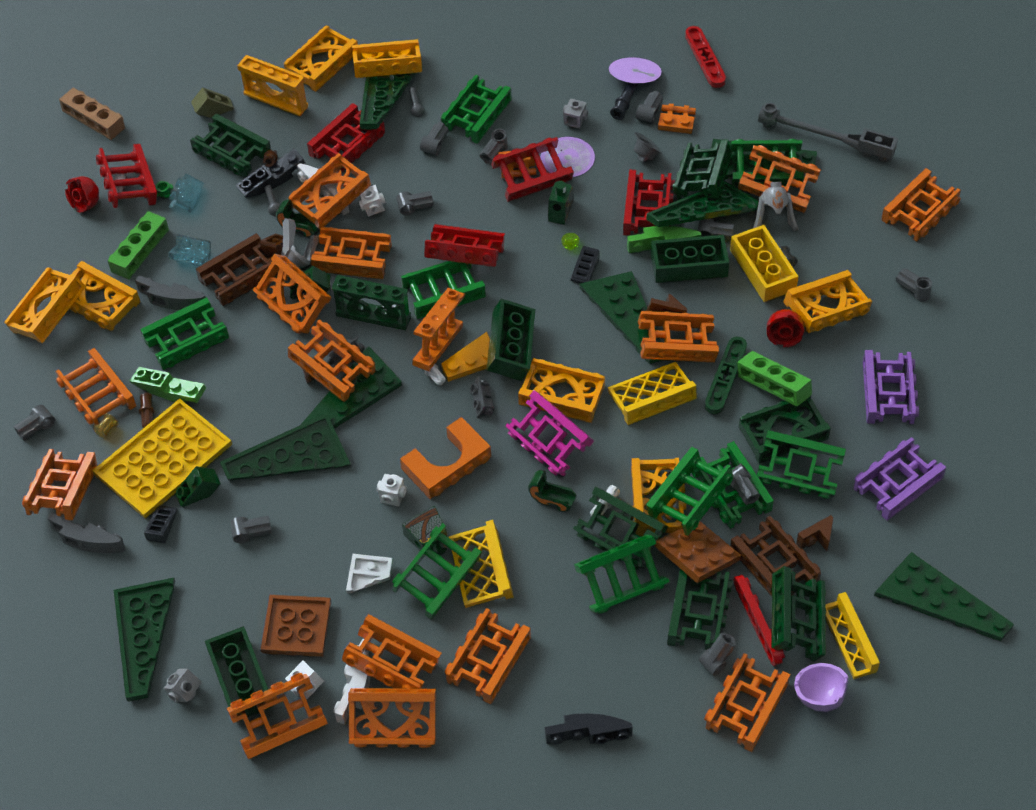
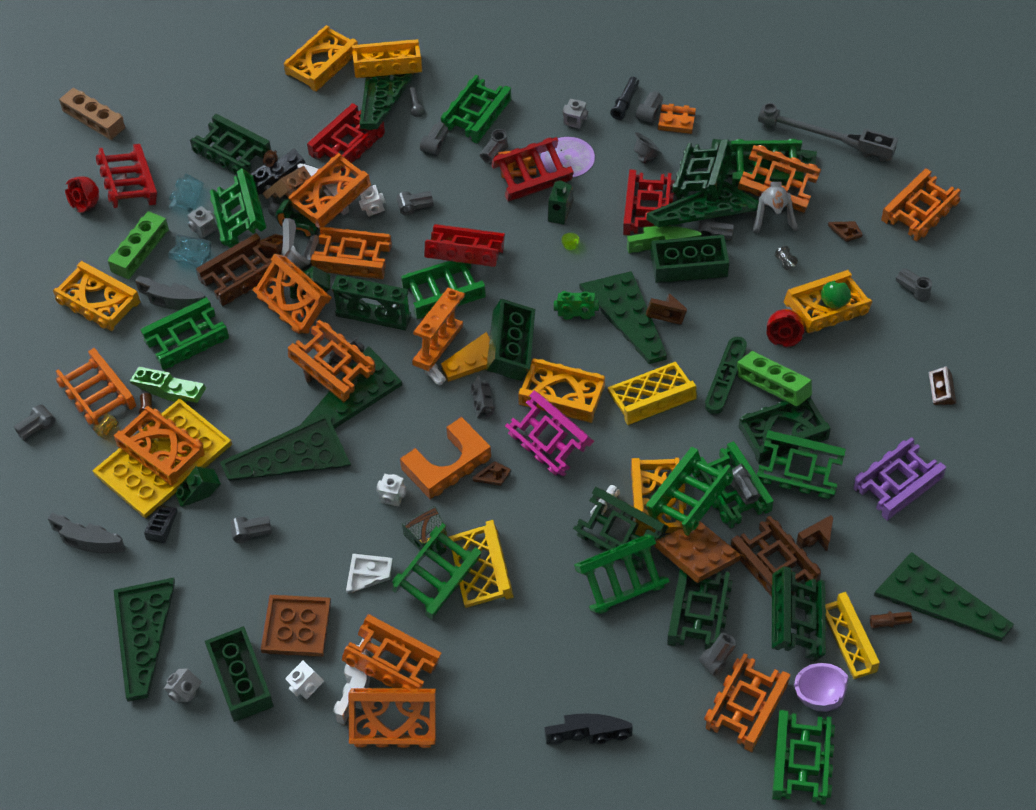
(45, 320): light orange fence -> none
(64, 470): orange fence -> none
(163, 189): green plate -> none
(163, 468): none -> orange fence
(202, 222): none -> light grey brick
(211, 103): olive slope -> none
(233, 197): none -> green fence
(282, 731): orange fence -> none
(288, 184): none -> medium nougat plate
(290, 99): light orange fence -> none
(493, 474): none -> reddish brown piece
(502, 663): orange fence -> none
(550, 493): dark green animal -> none
(576, 304): none -> green brick
(589, 255): black slope -> none
(635, 70): lavender piece -> none
(674, 348): orange fence -> none
(700, 45): red piece -> none
(757, 619): red piece -> none
(763, 263): yellow brick -> none
(786, 755): none -> green fence
(835, 295): none -> green hair
(846, 230): none -> reddish brown piece
(874, 386): medium lavender fence -> none
(890, 619): none -> reddish brown axle
(942, 387): none -> reddish brown slope

